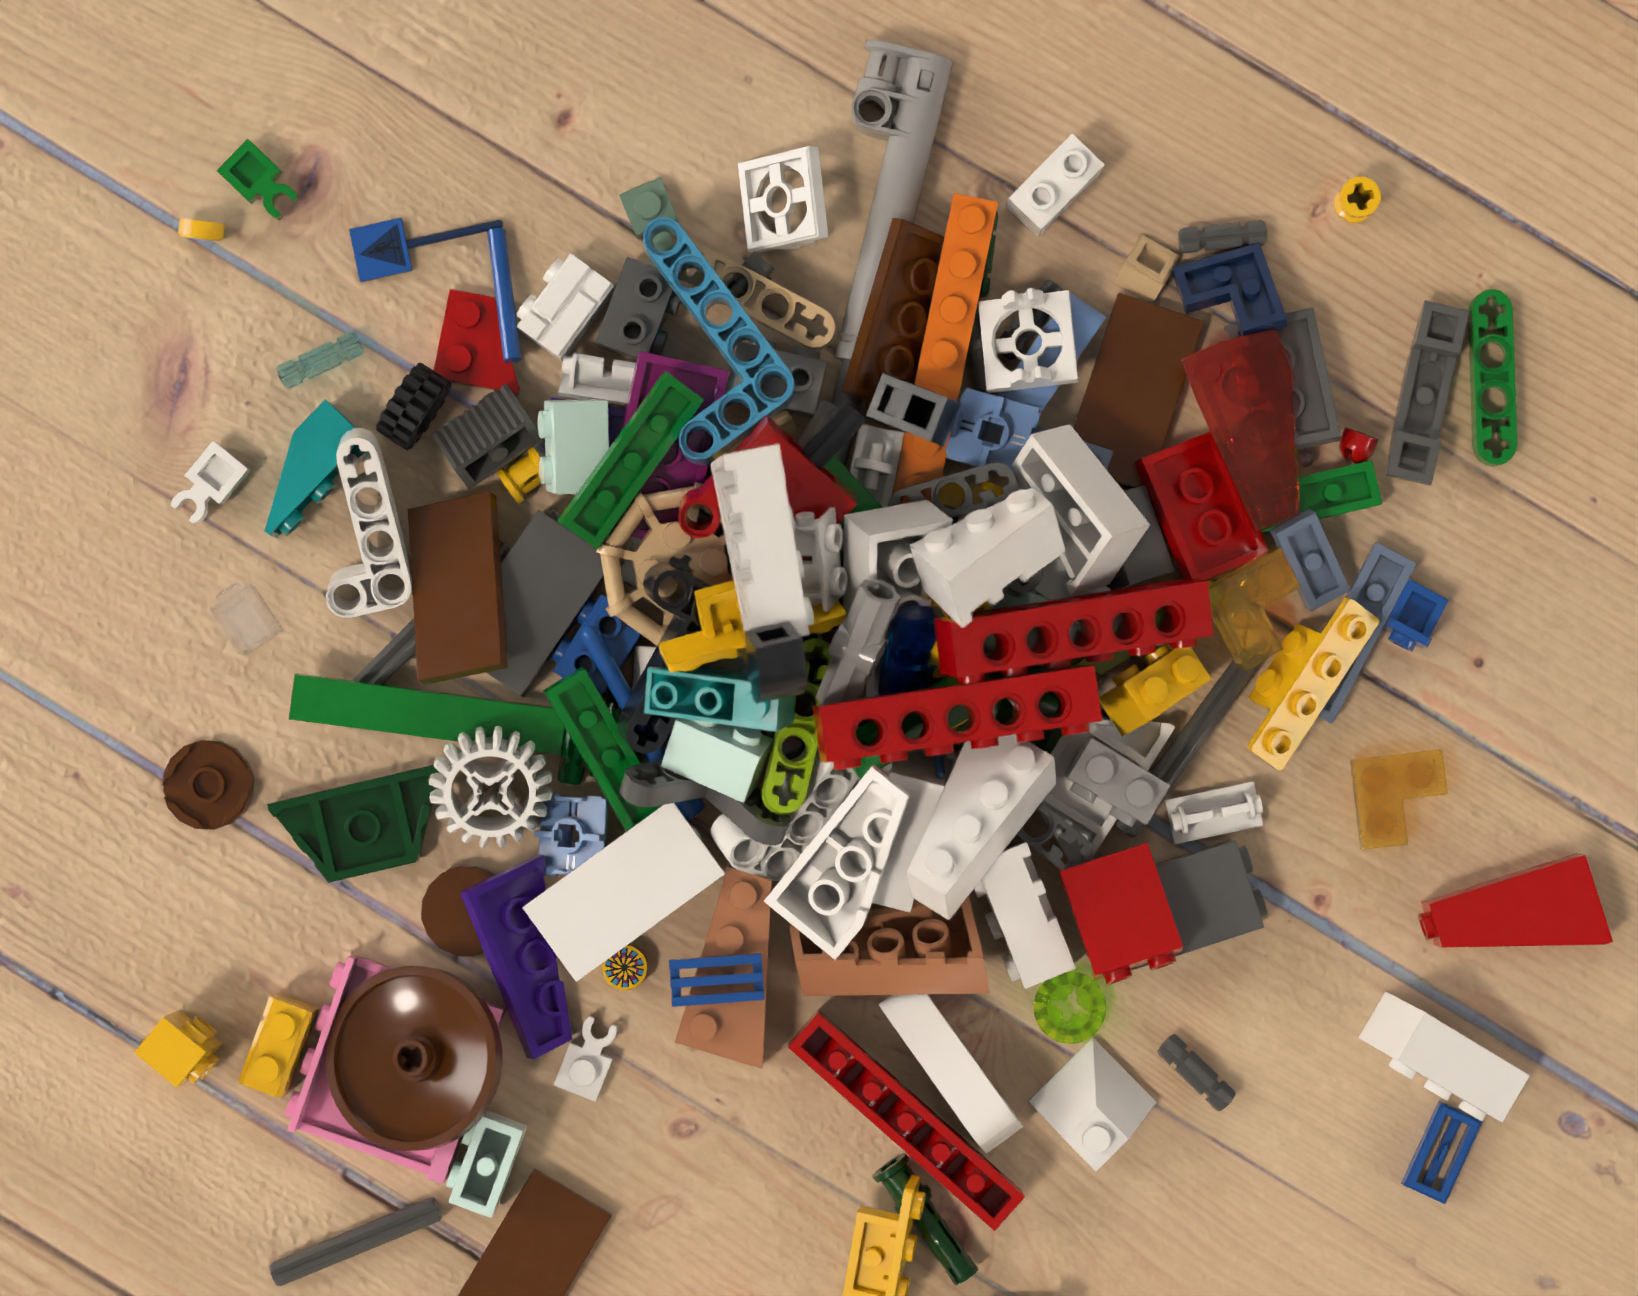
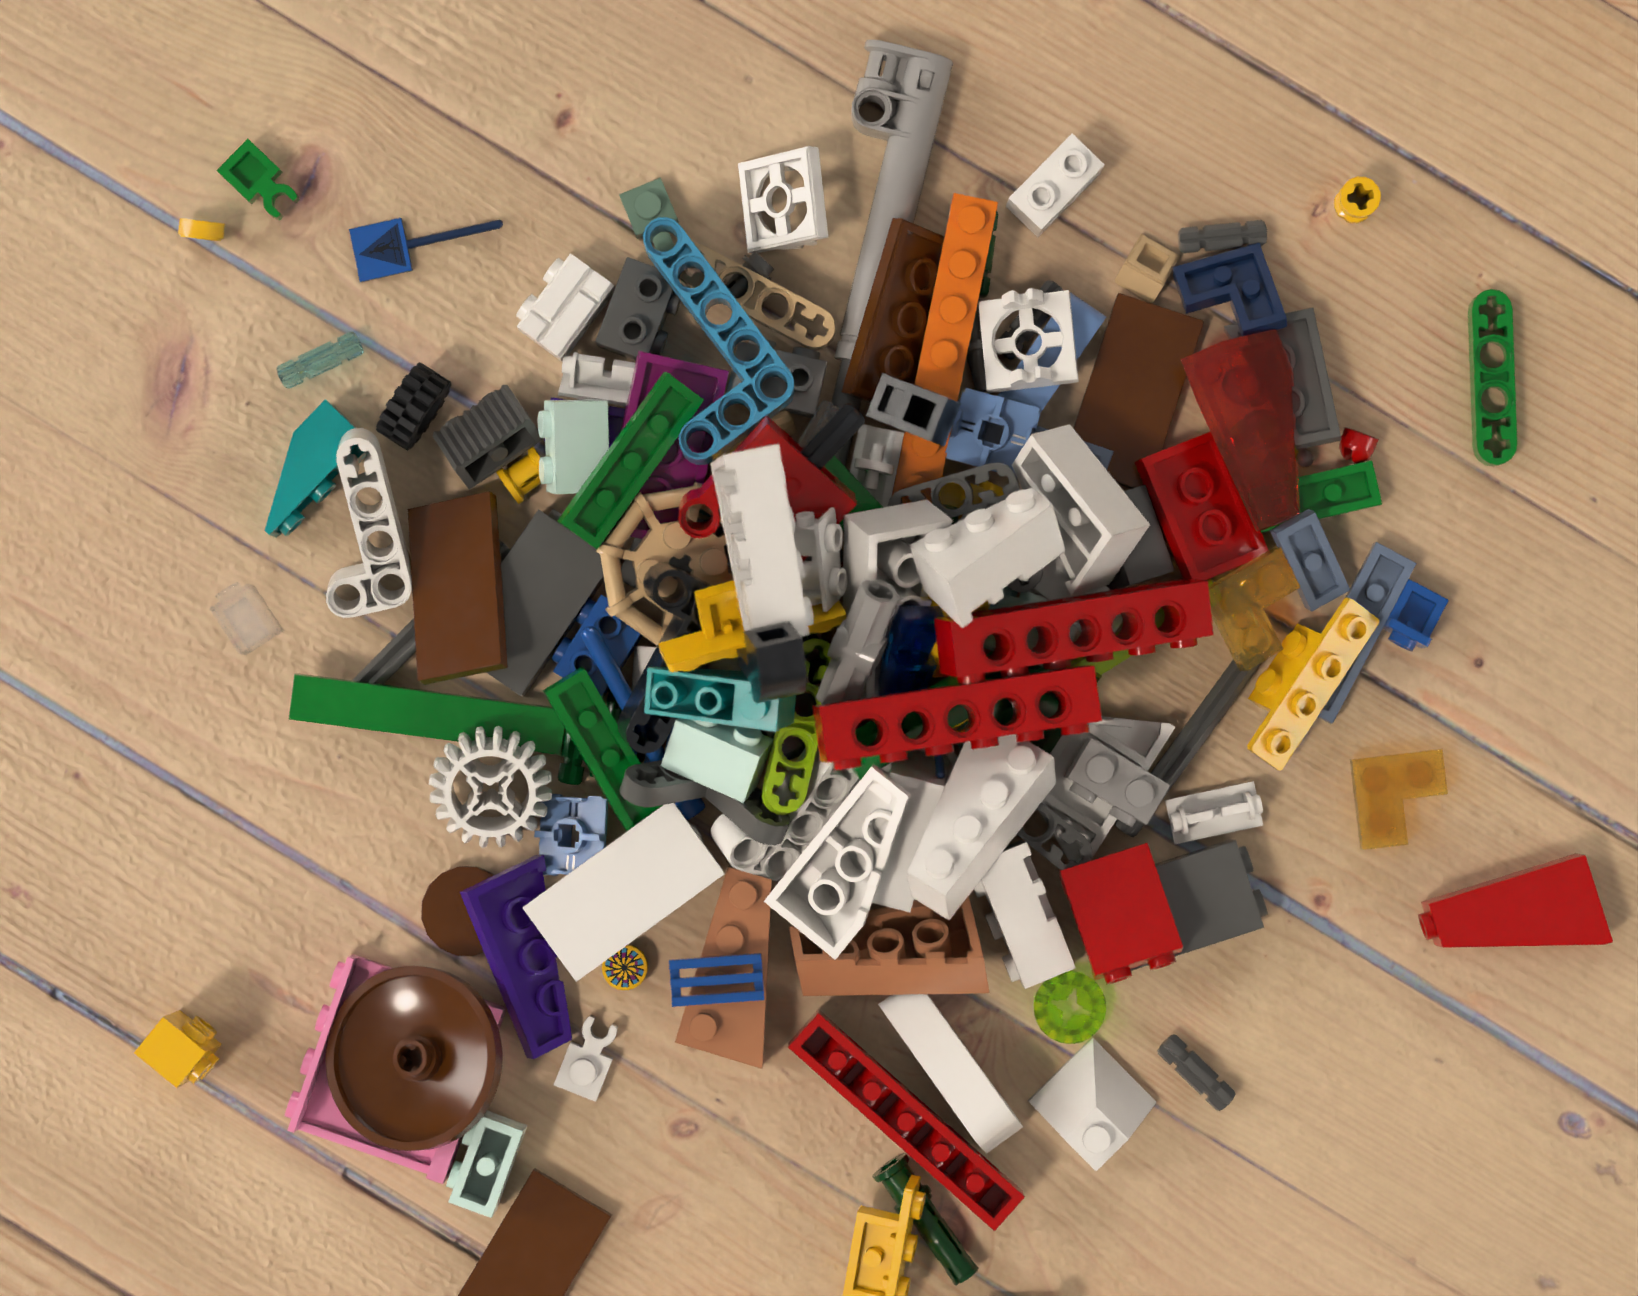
(208, 784): reddish brown tile -> none
(215, 477): white plate -> none
(278, 1045): yellow brick -> none
(355, 1241): dark grey axle -> none
(361, 823): dark green wing -> none
(471, 344): red wing -> none
(504, 295): blue bar -> none
(1153, 689): yellow brick -> none
(1425, 392): dark grey slope -> none
(1425, 1145): blue tile -> none
(1443, 1057): white wedge -> none

